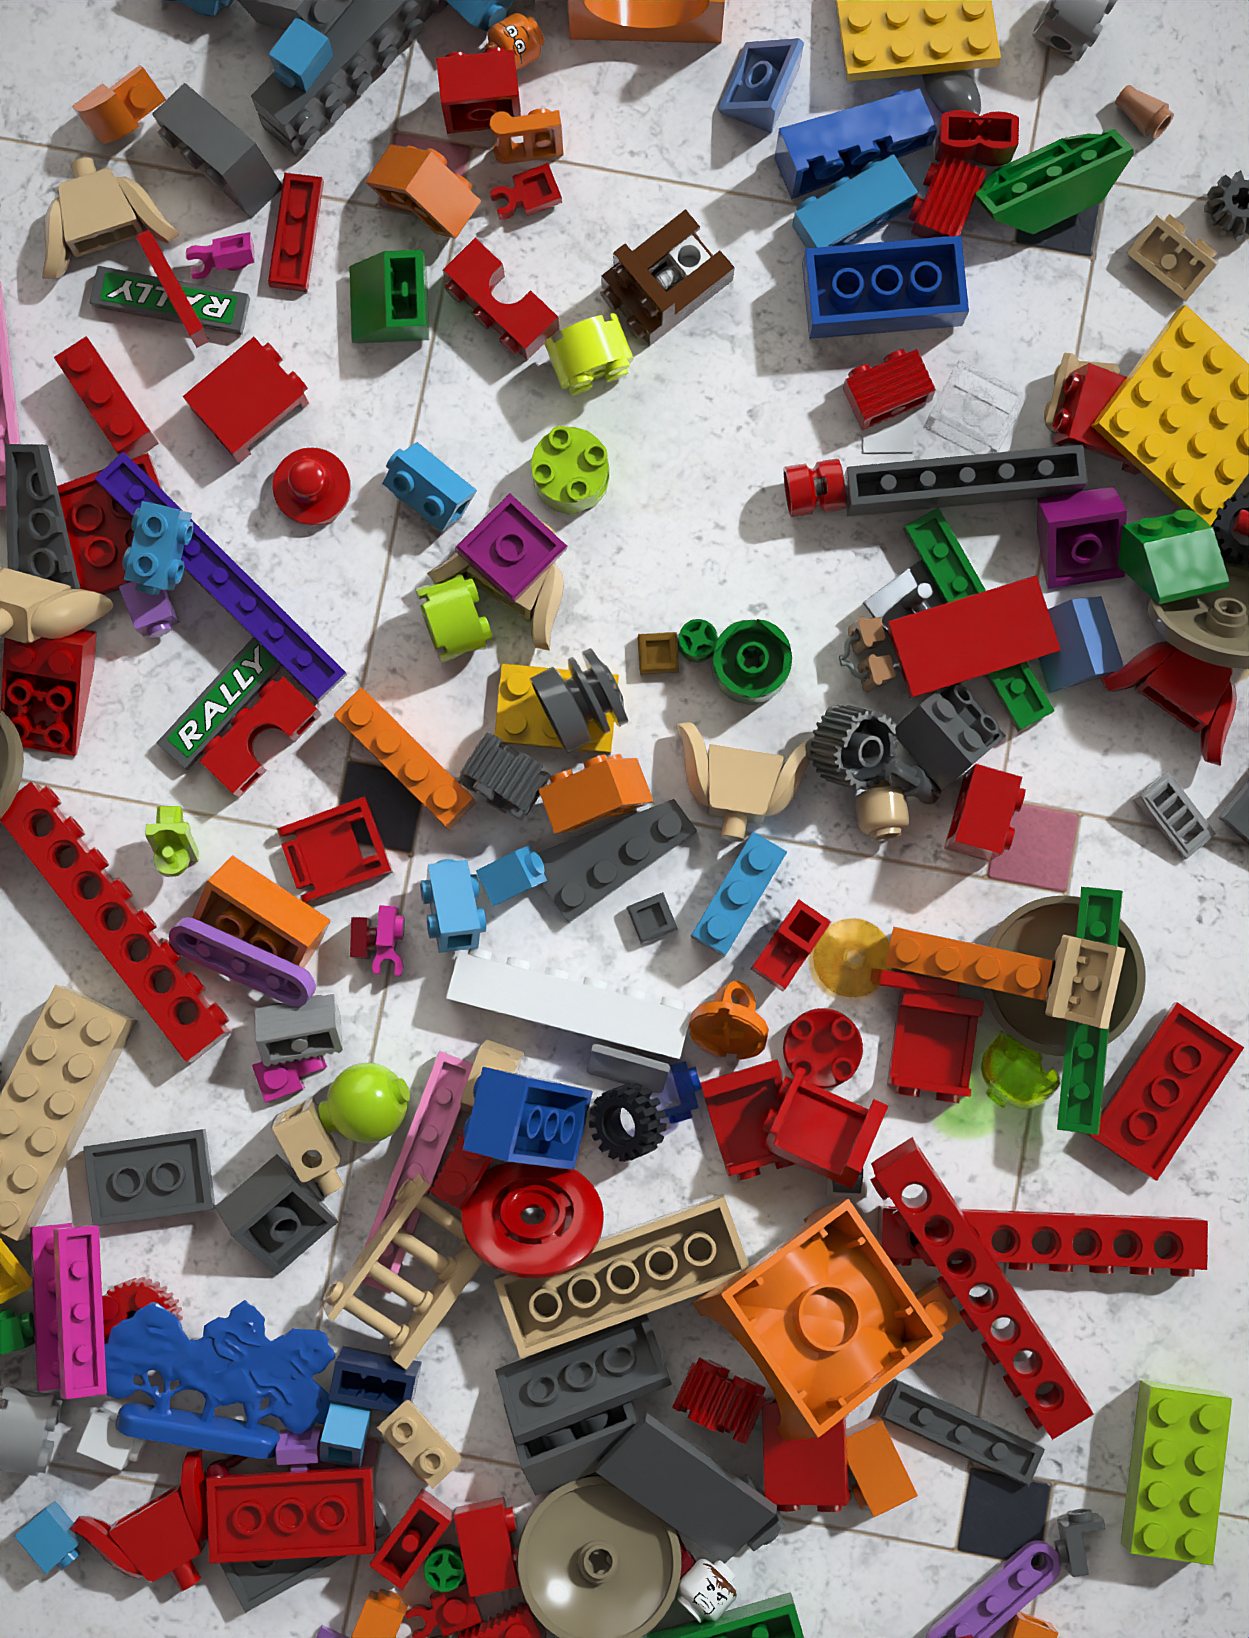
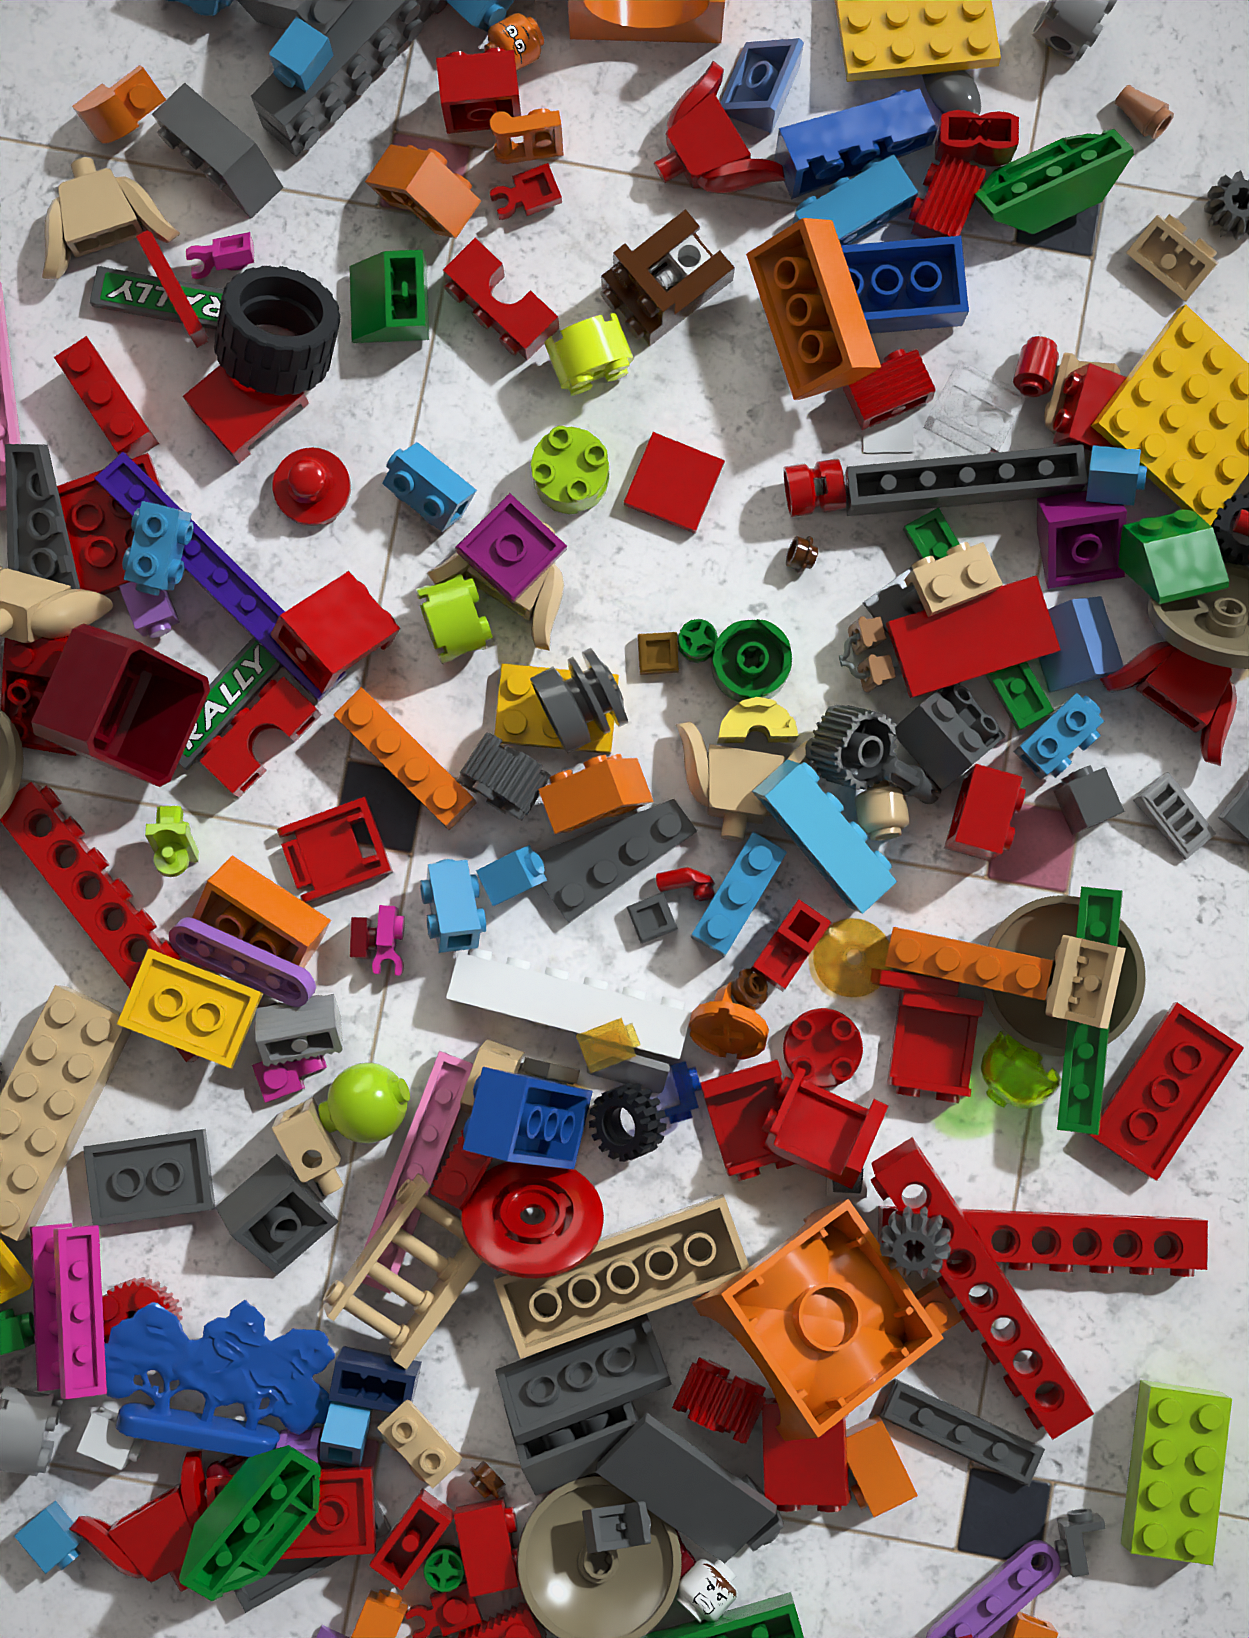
(121, 704): none -> dark red plate
(190, 1008): none -> yellow plate
(251, 1522): none -> green wedge
(284, 300): none -> black tyre
(295, 232): red tile -> none
(334, 630): none -> red panel
(486, 1480): none -> reddish brown plate
(550, 1071): none -> dark grey tile
(608, 1044): none -> clear yellow brick
(616, 1527): none -> dark grey bracket
(674, 482): none -> red tile
(687, 877): none -> red arm
(708, 145): none -> red torso
(749, 988): none -> reddish brown plate
(760, 716): none -> light yellow cylinder
(801, 554): none -> reddish brown plate
(813, 308): none -> orange slope
(825, 835): none -> medium azure brick
(915, 1228): none -> dark grey gear
(954, 578): none -> tan bracket
(1036, 367): none -> red brick
(1060, 735): none -> dark azure brick
(1087, 798): none -> dark grey brick
(1115, 475): none -> dark azure brick

